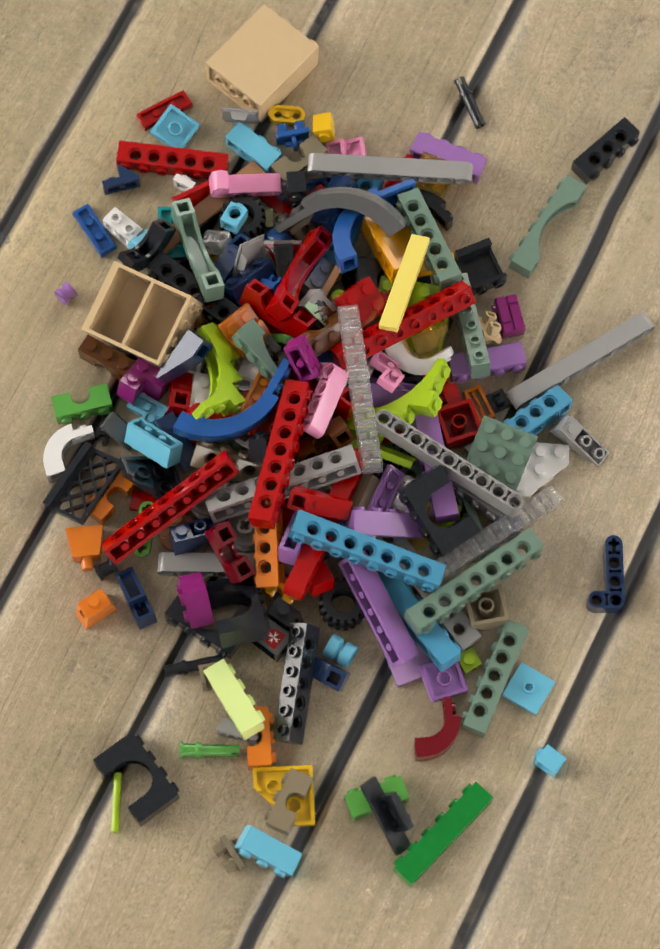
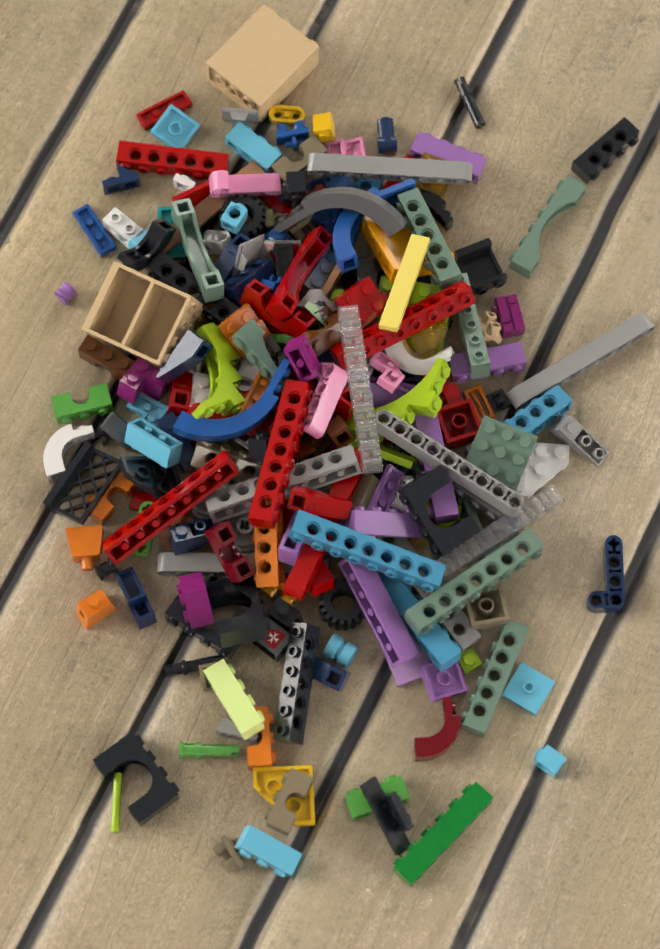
(386, 141): none -> dark blue piece

